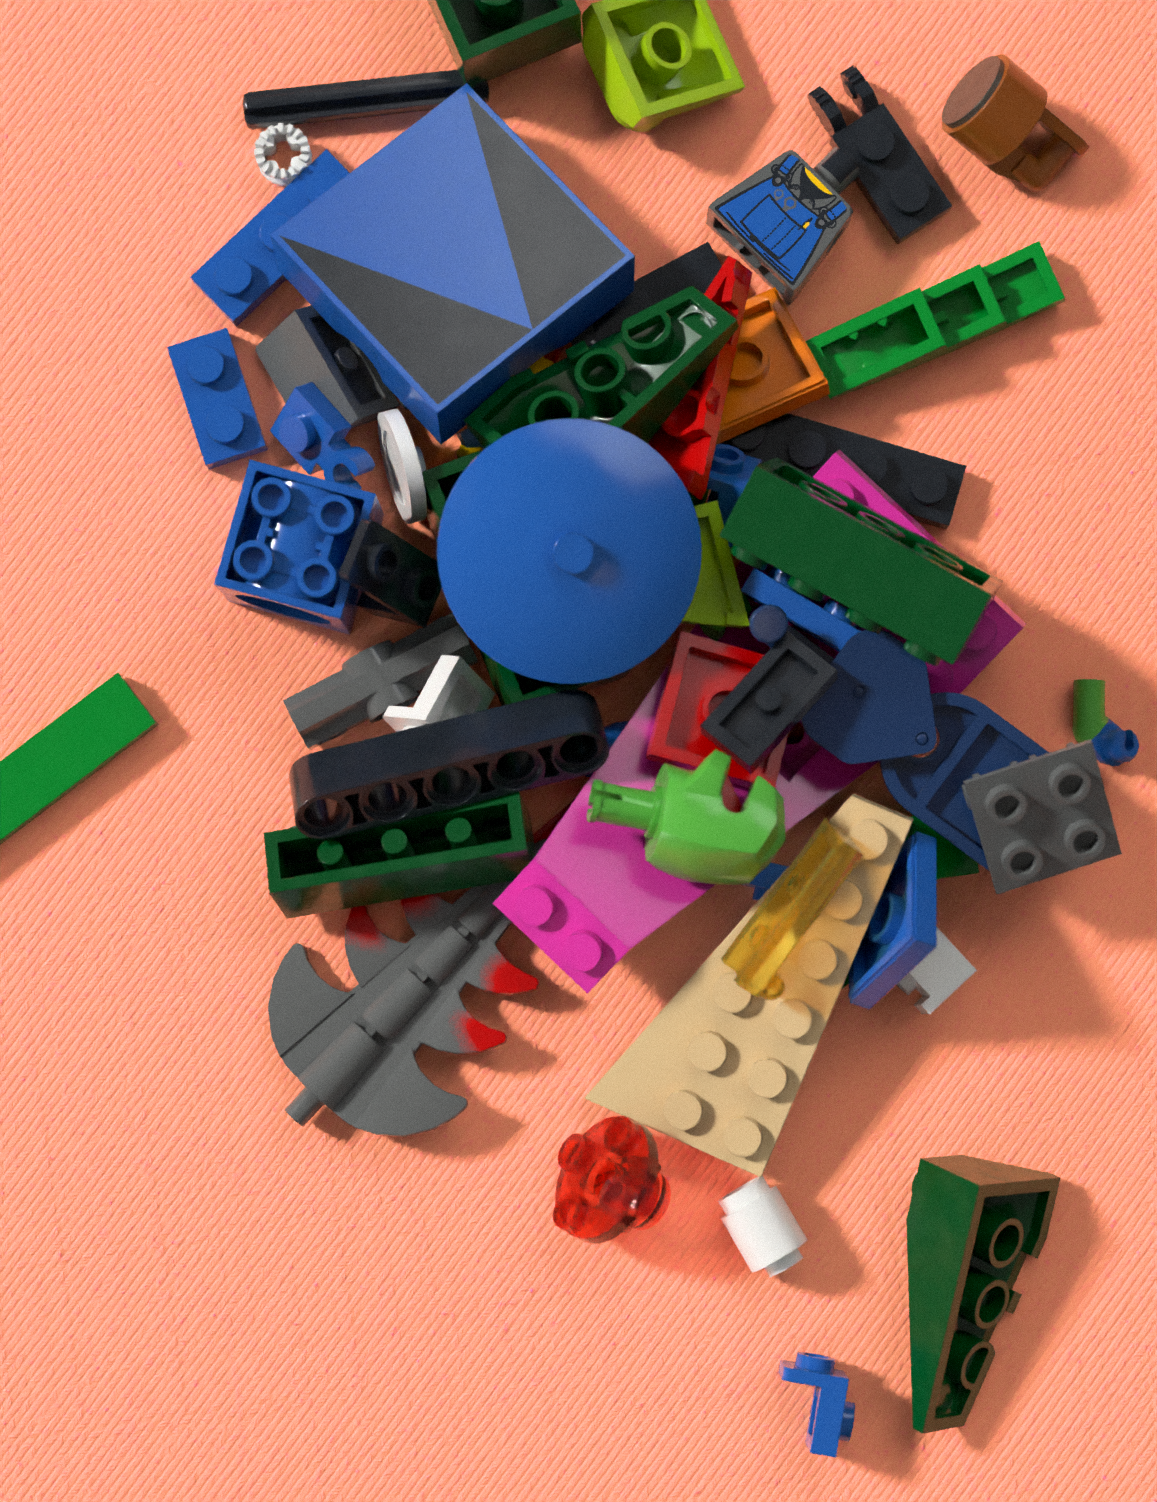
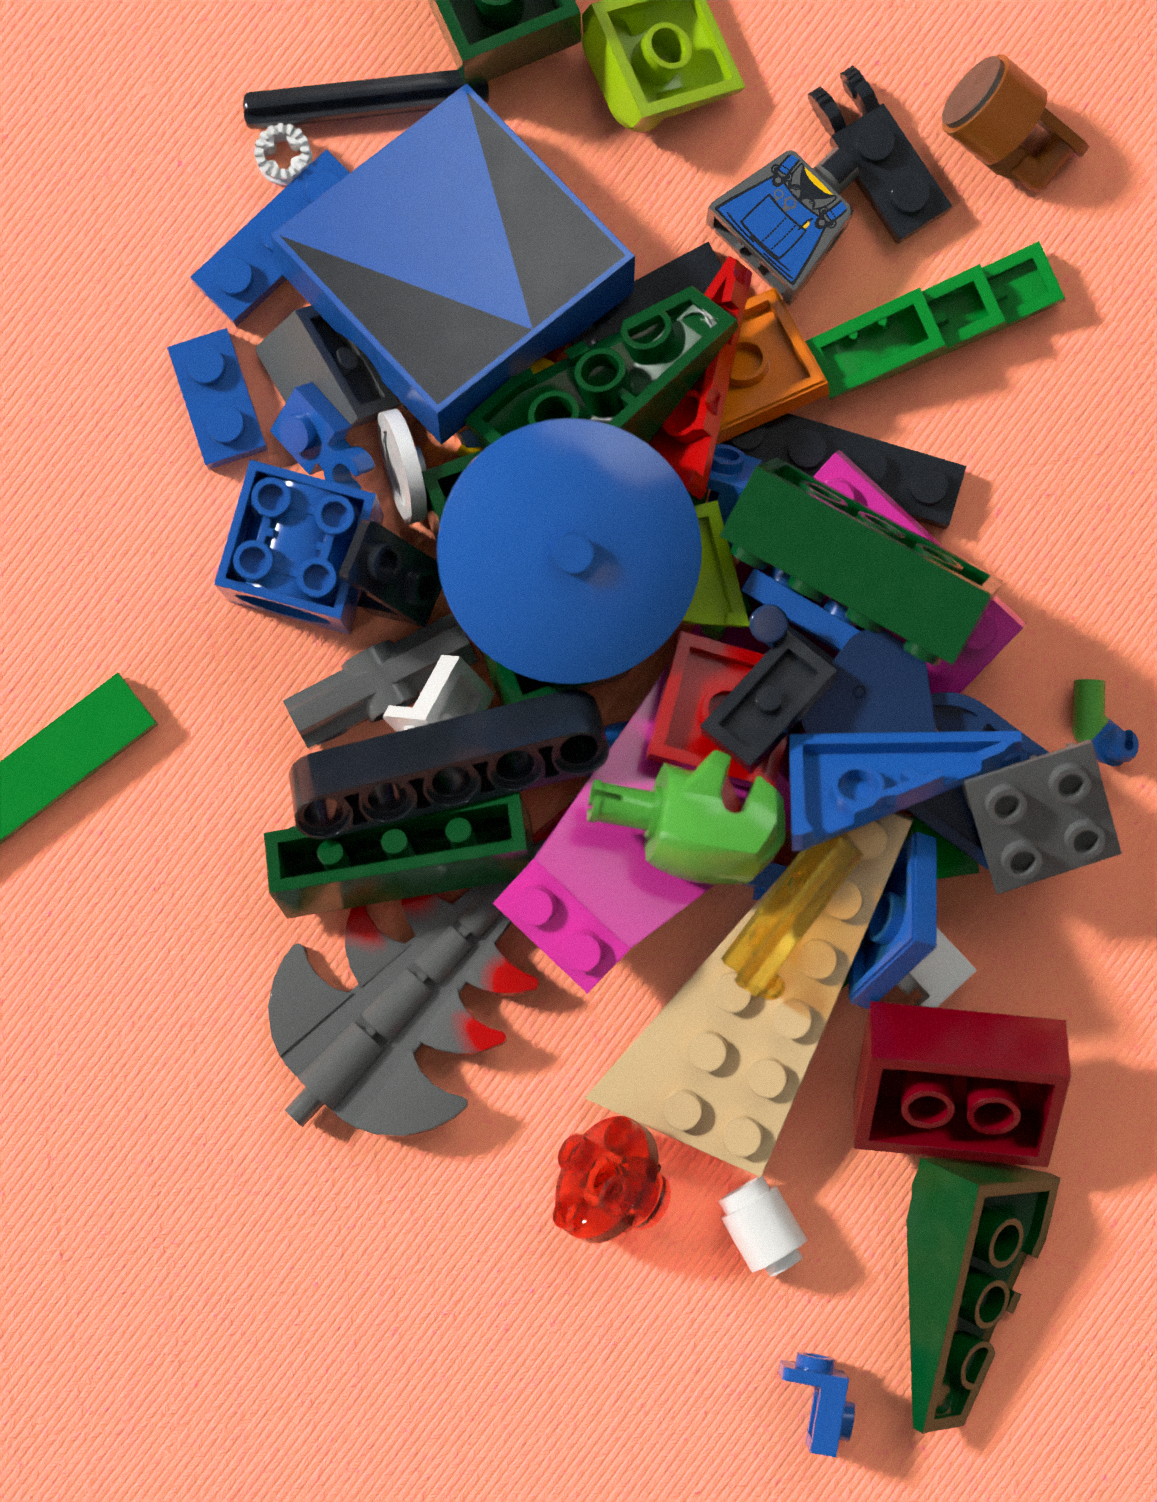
(862, 777): none -> blue wing
(960, 1084): none -> dark red brick

